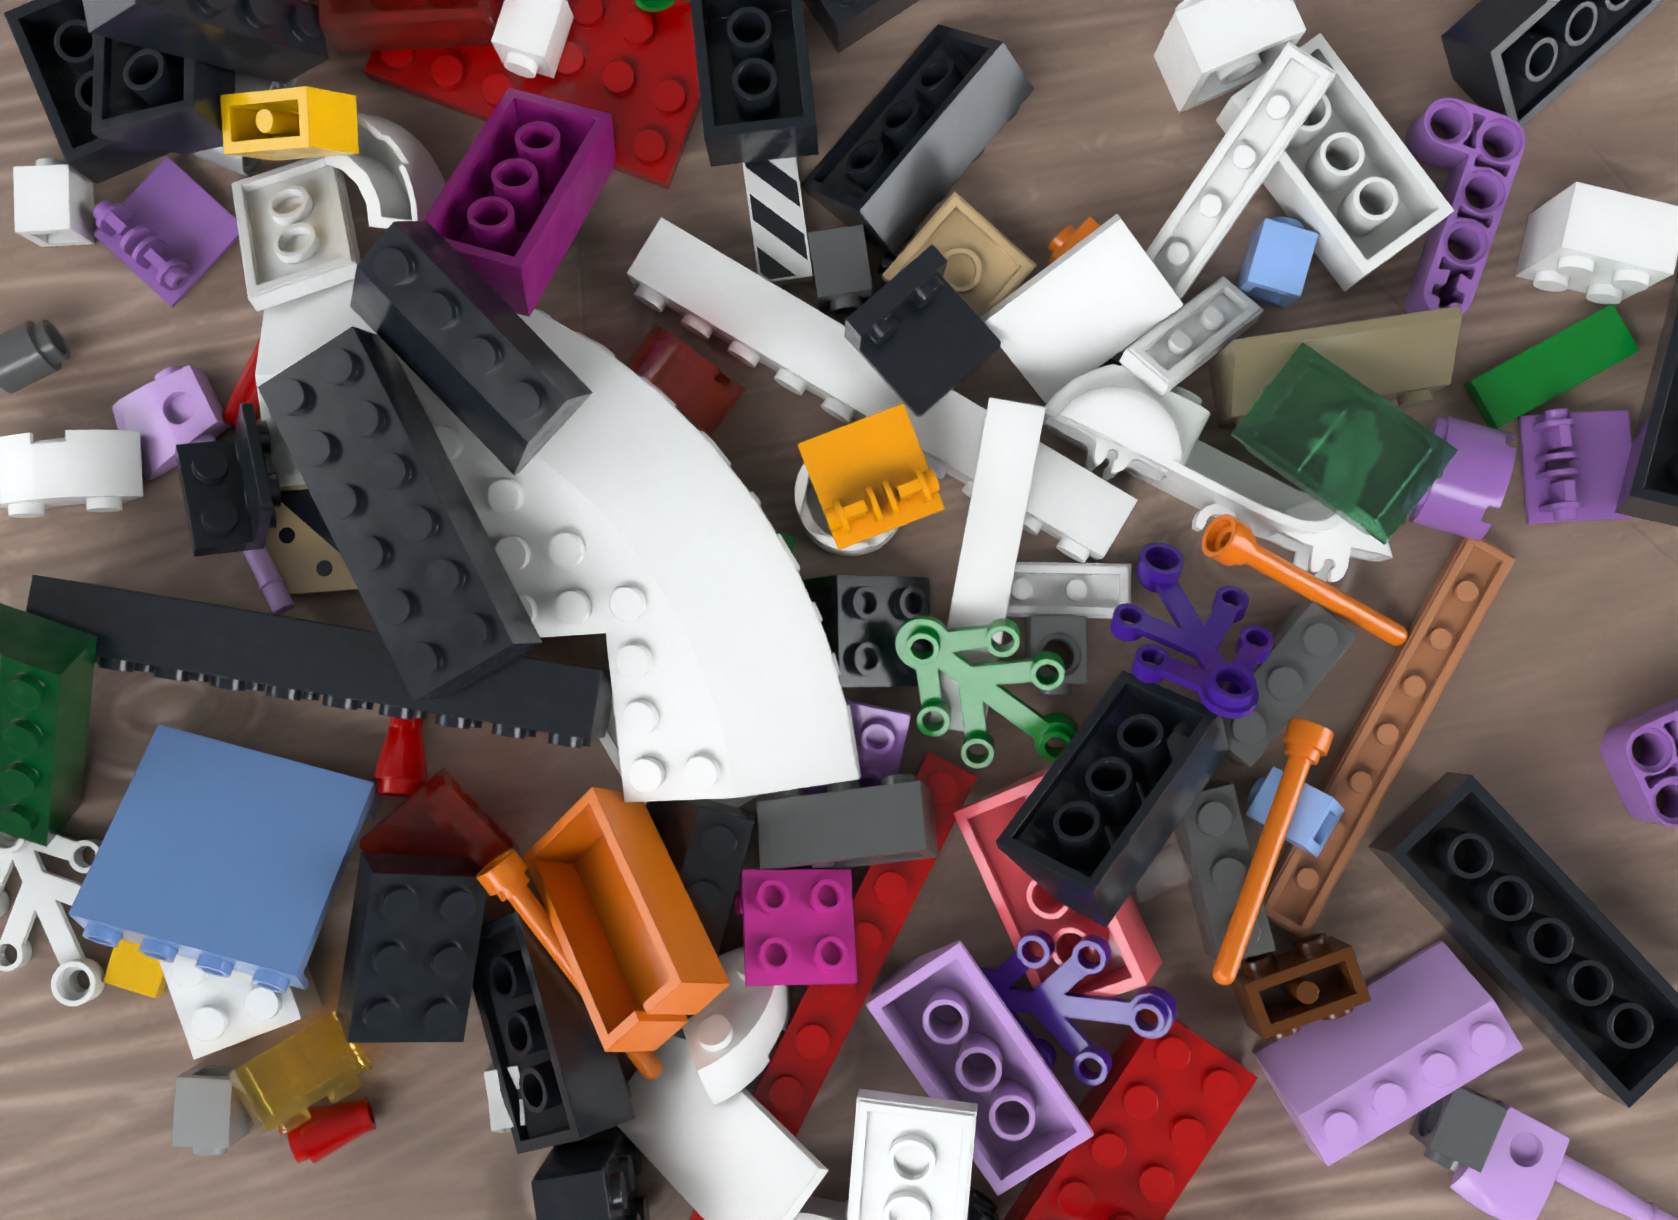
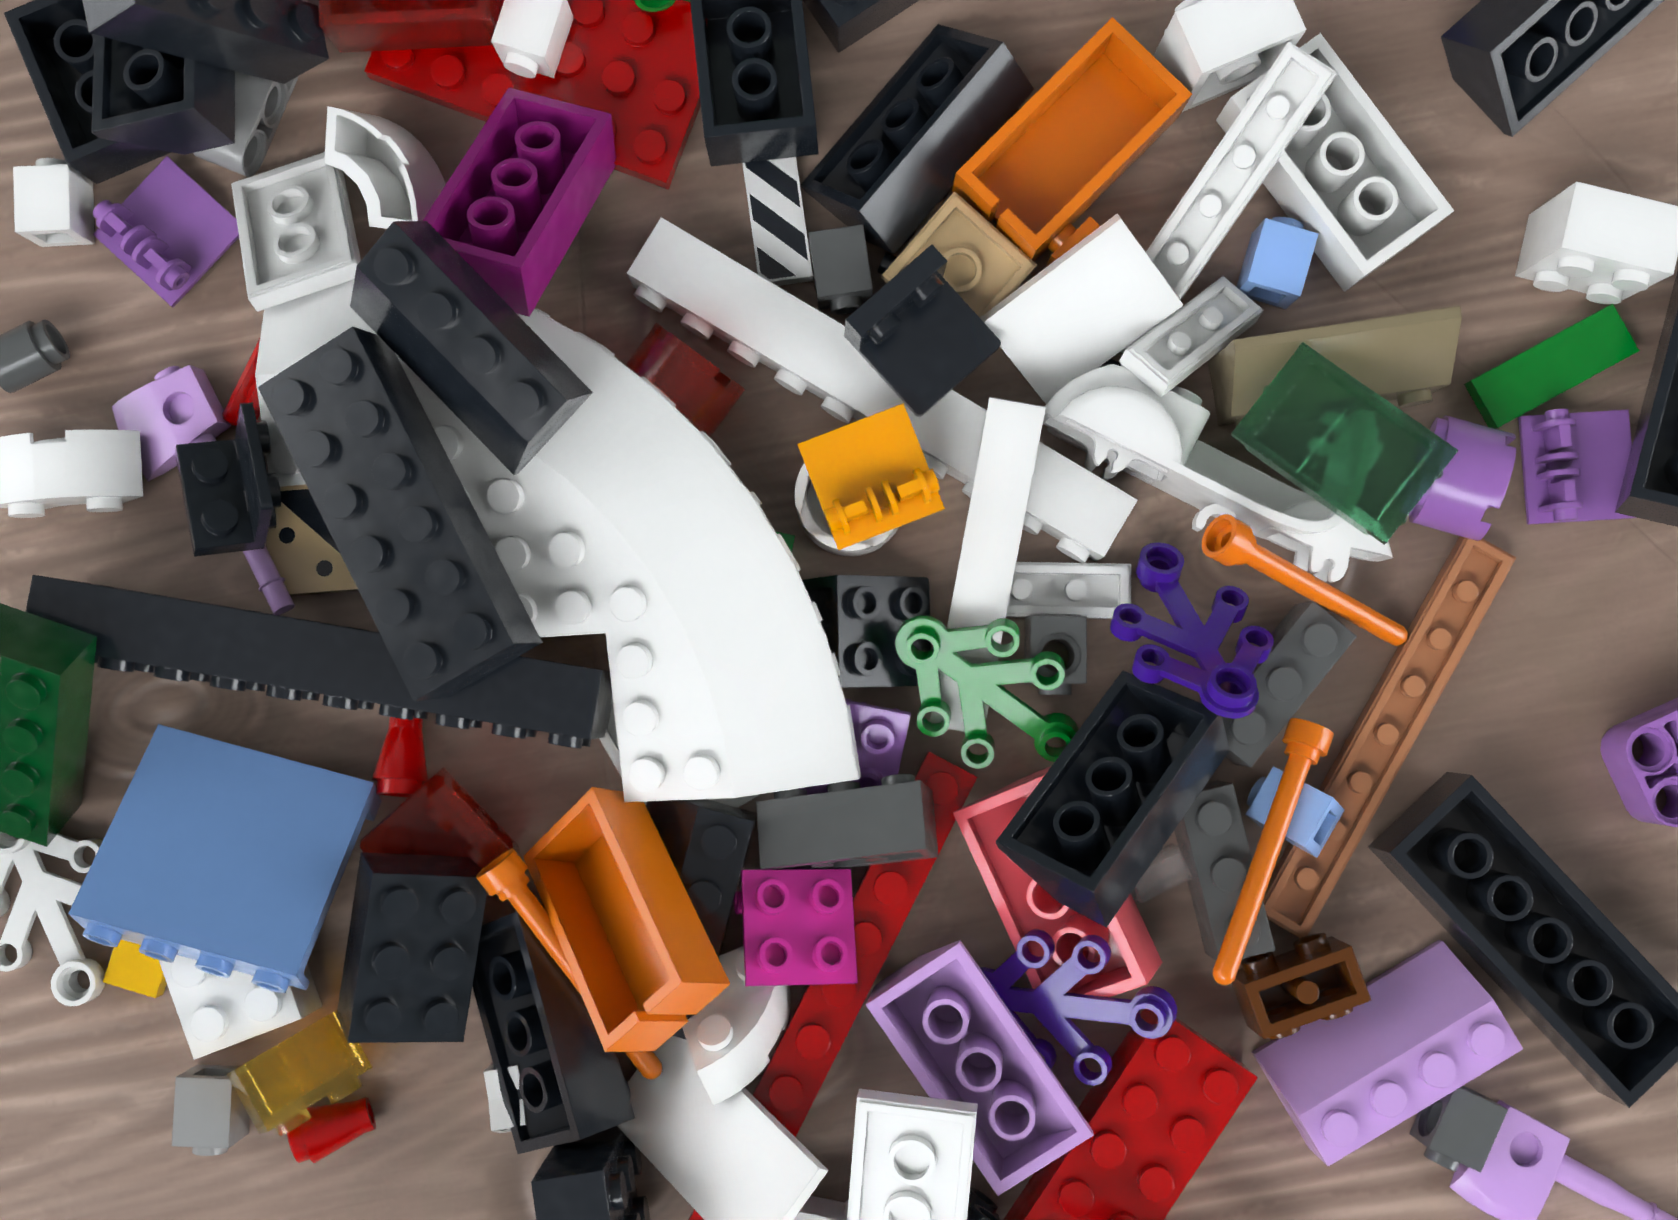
(289, 124): yellow brick -> none
(1072, 139): none -> orange piece
(1469, 170): medium lavender beam -> none

